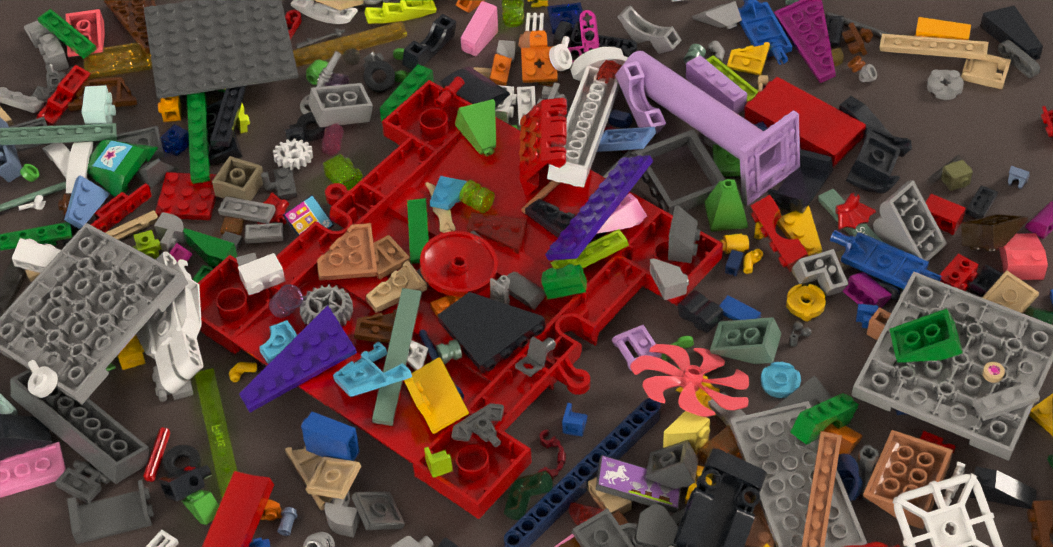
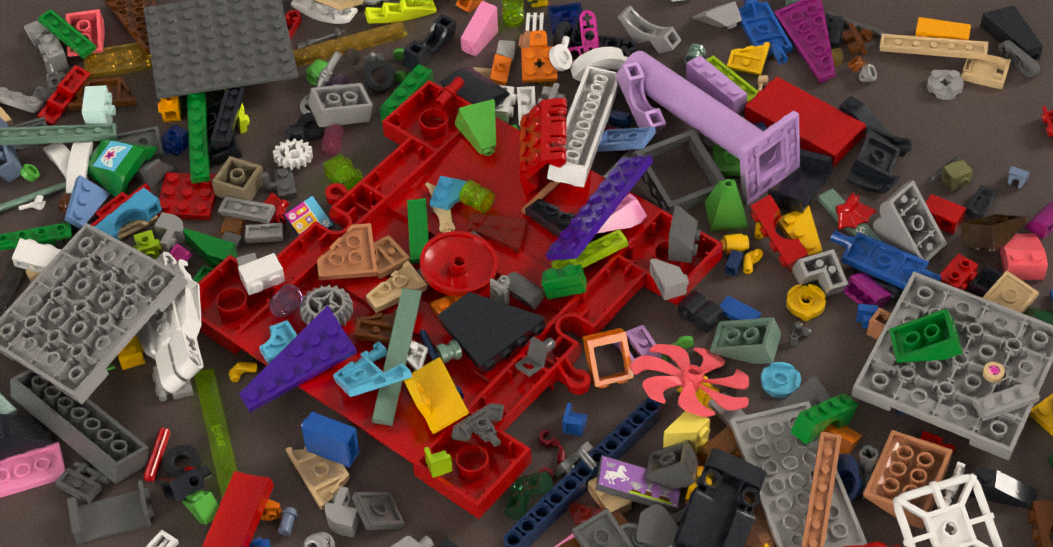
(42, 380): white piece -> none
(140, 206): none -> dark azure arch
(333, 477): tan tile -> none
(580, 454): none -> dark grey plate
(602, 339): none -> orange window
(608, 70): clear red plate -> none
(716, 46): light grey arm -> none

